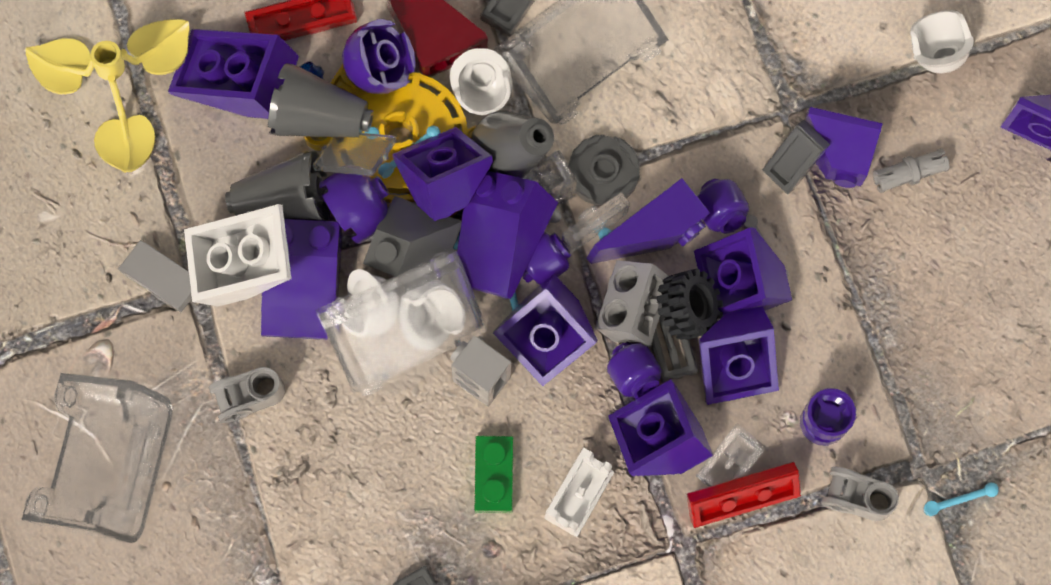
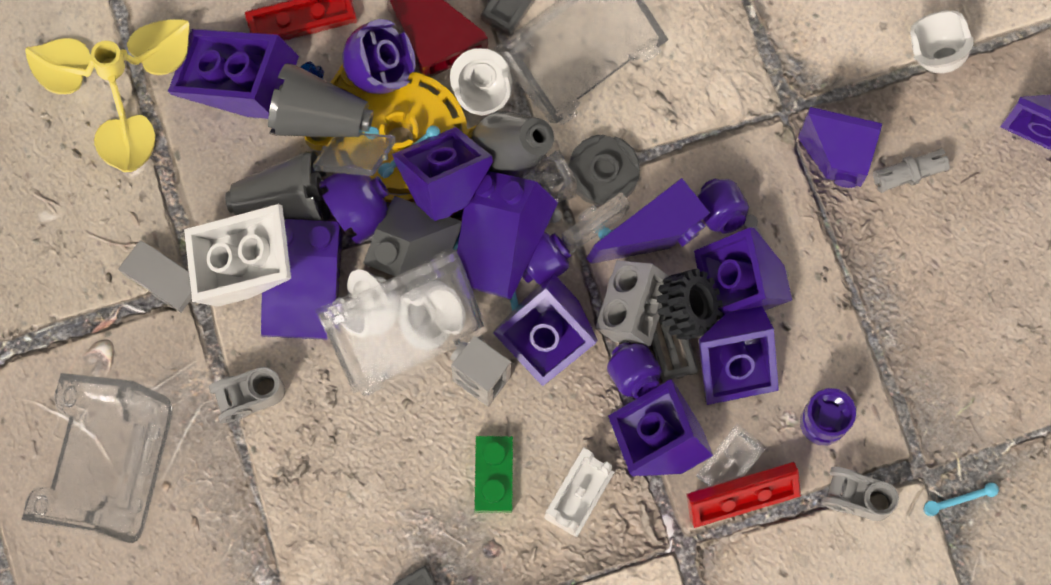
(795, 157): dark grey tile -> none

